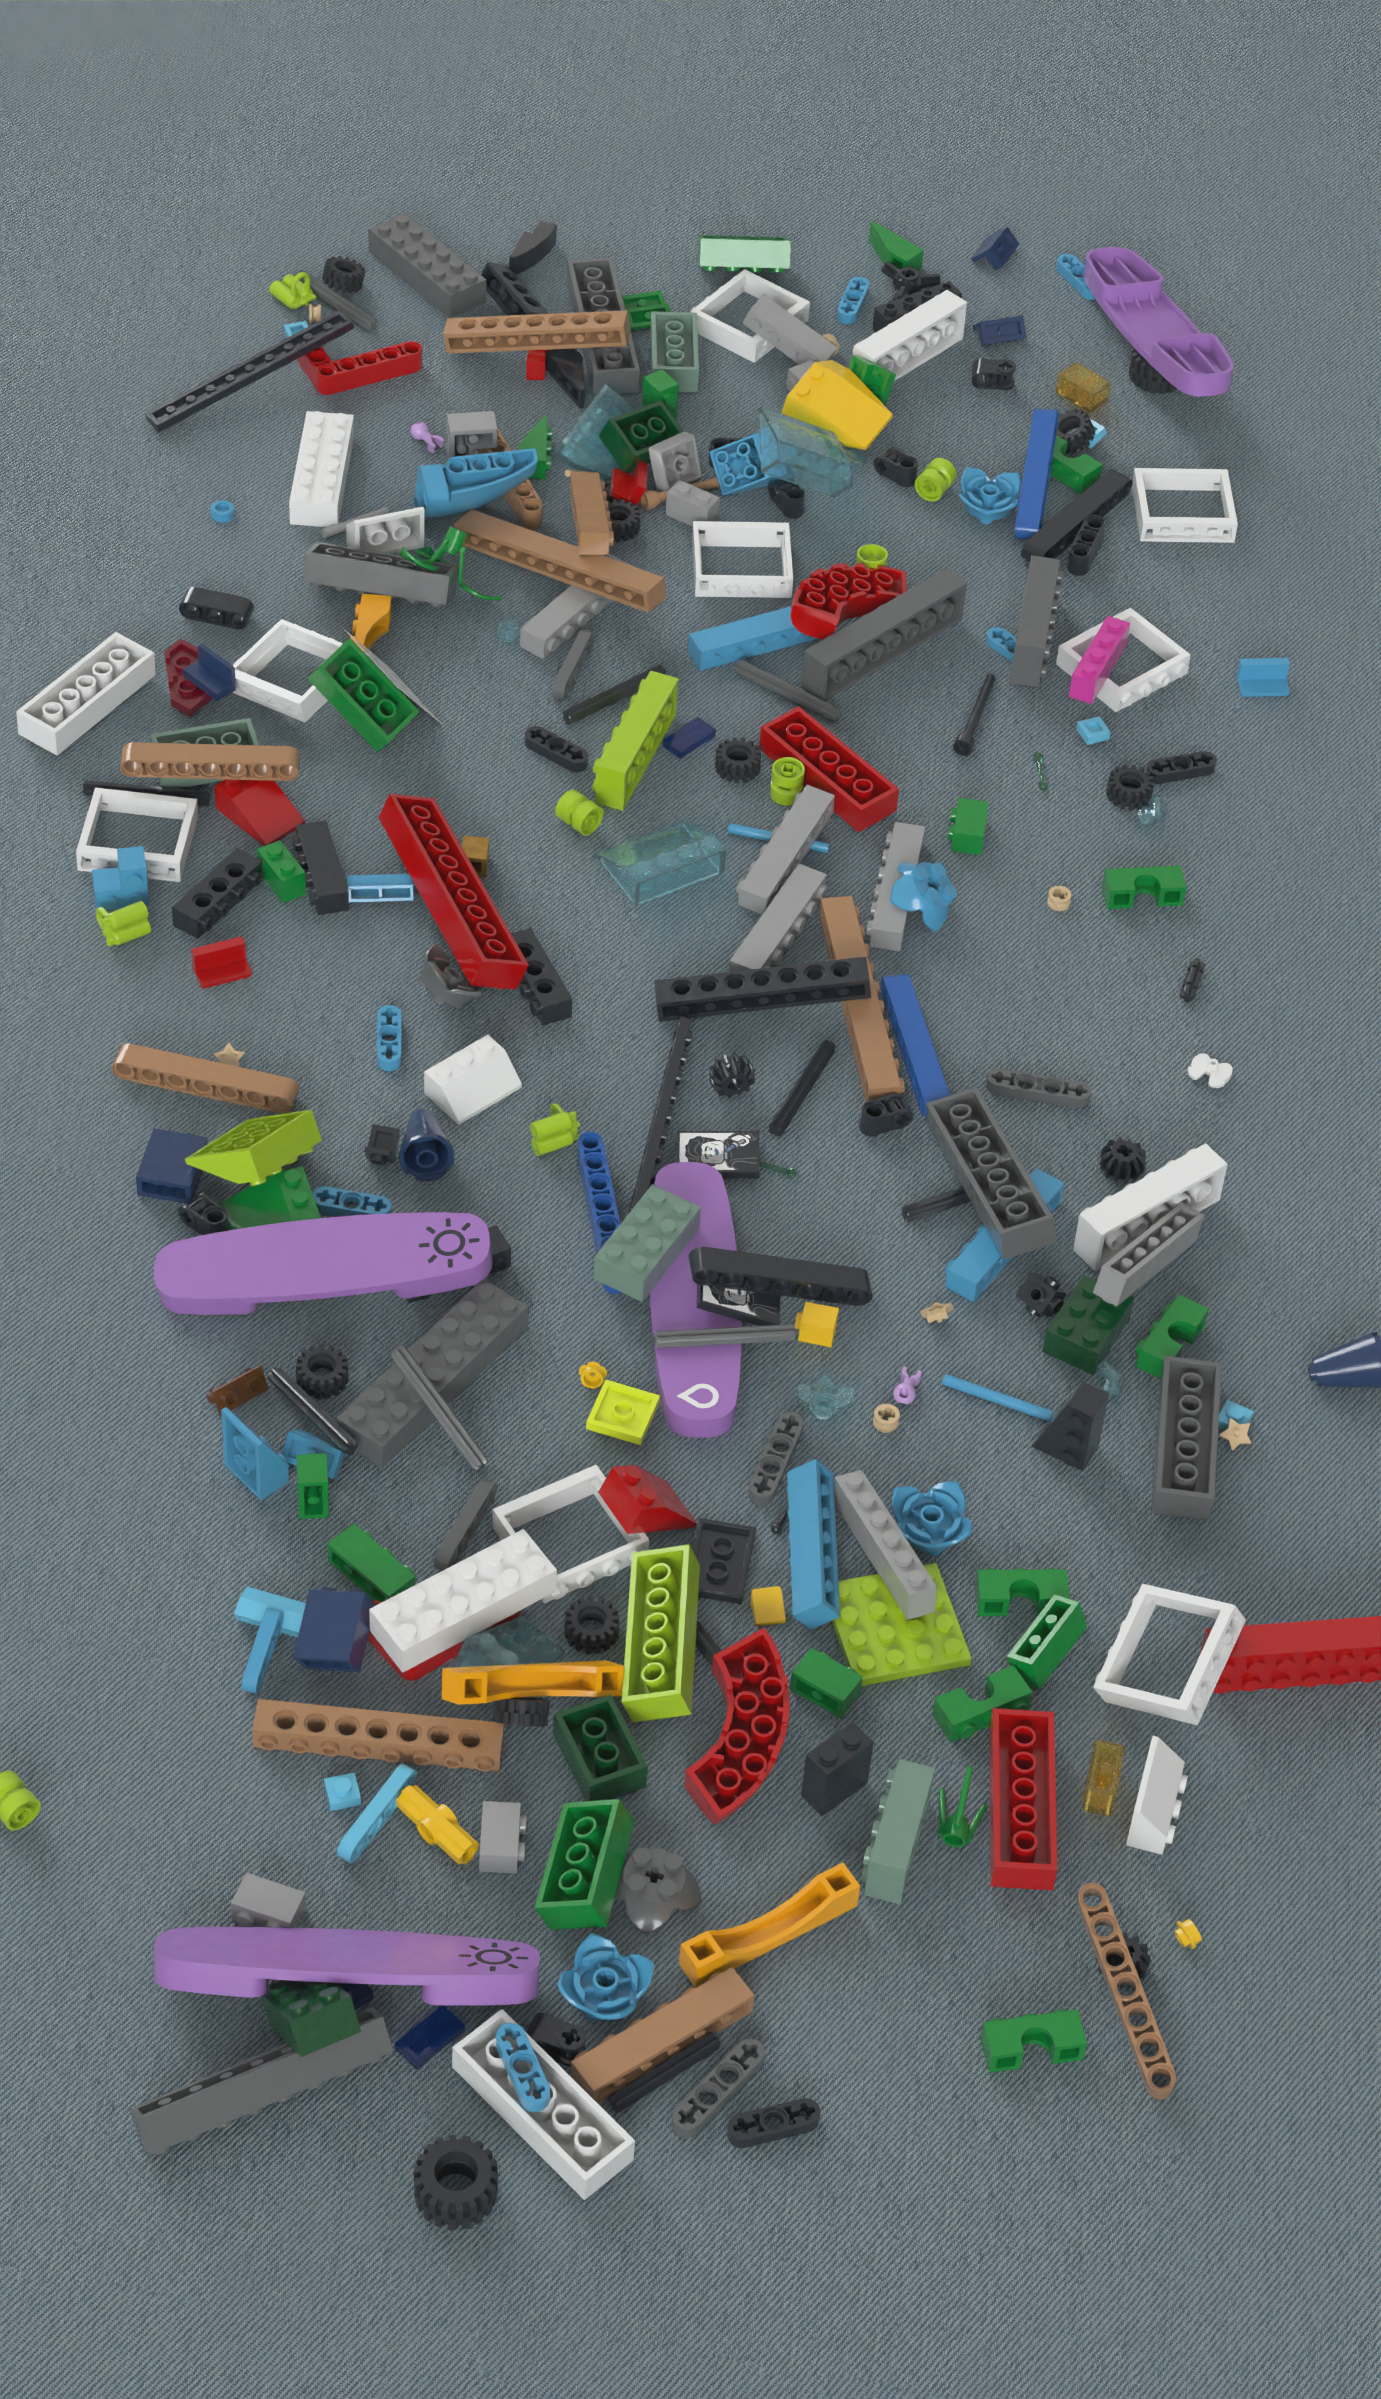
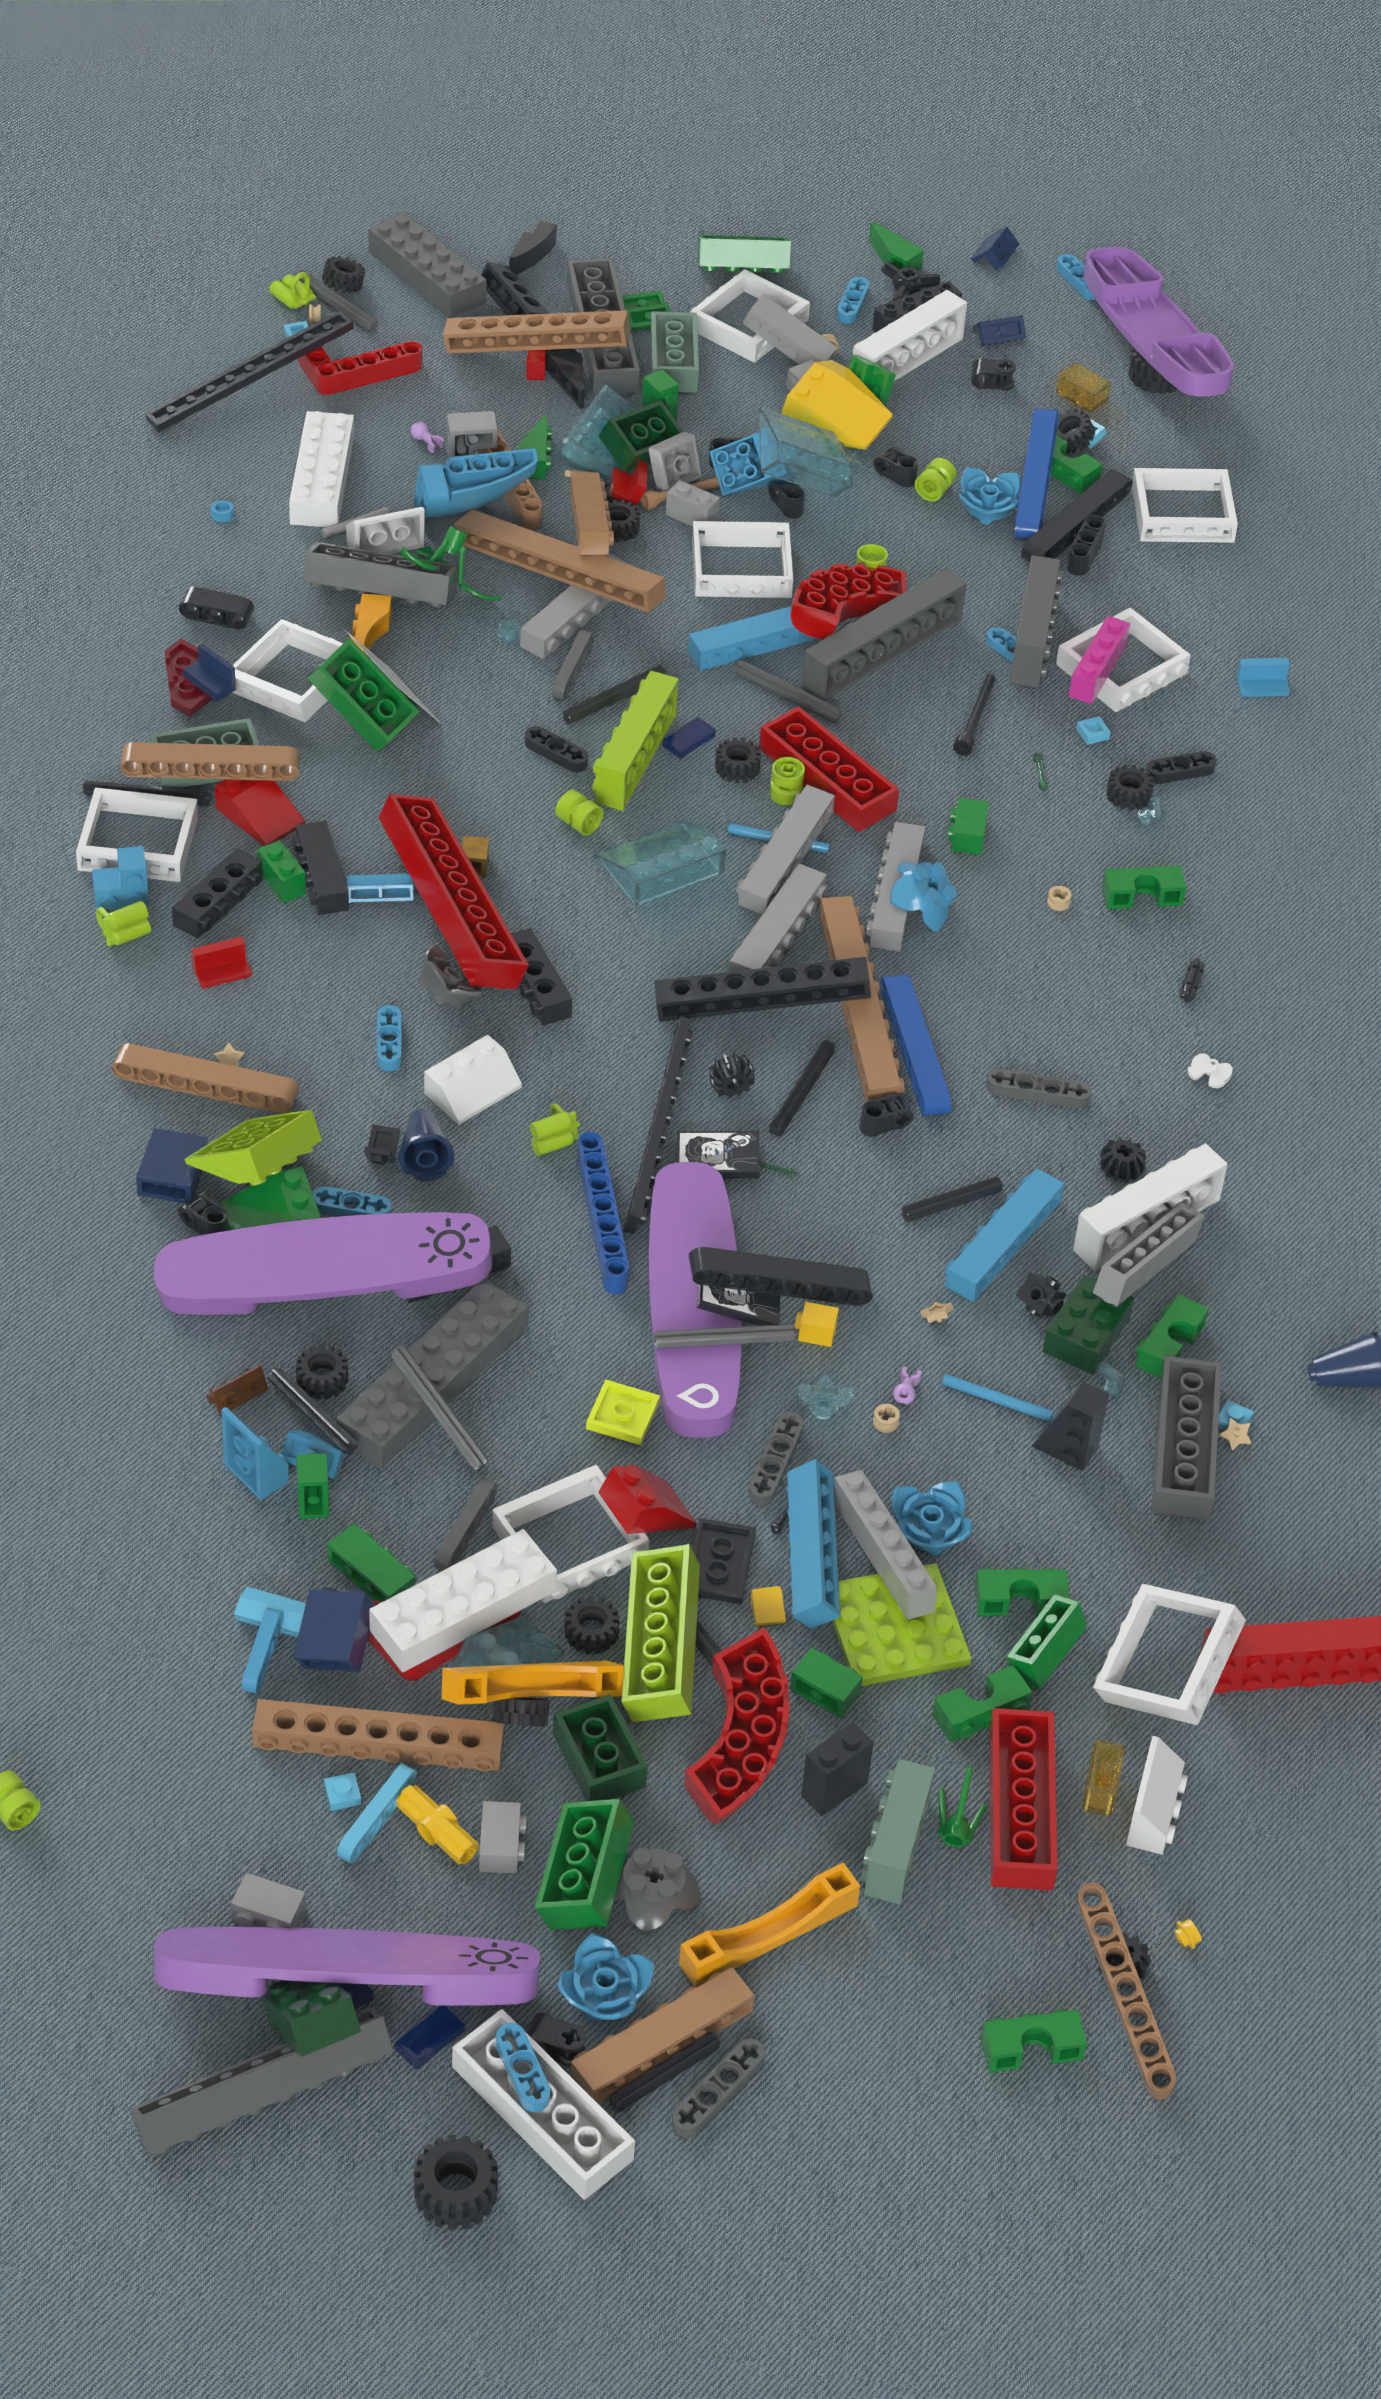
(86, 693): white brick -> none
(592, 1380): yellow plate -> none
(647, 1243): sand green brick -> none
(781, 2111): black beam -> none
(991, 1173): dark grey brick -> none

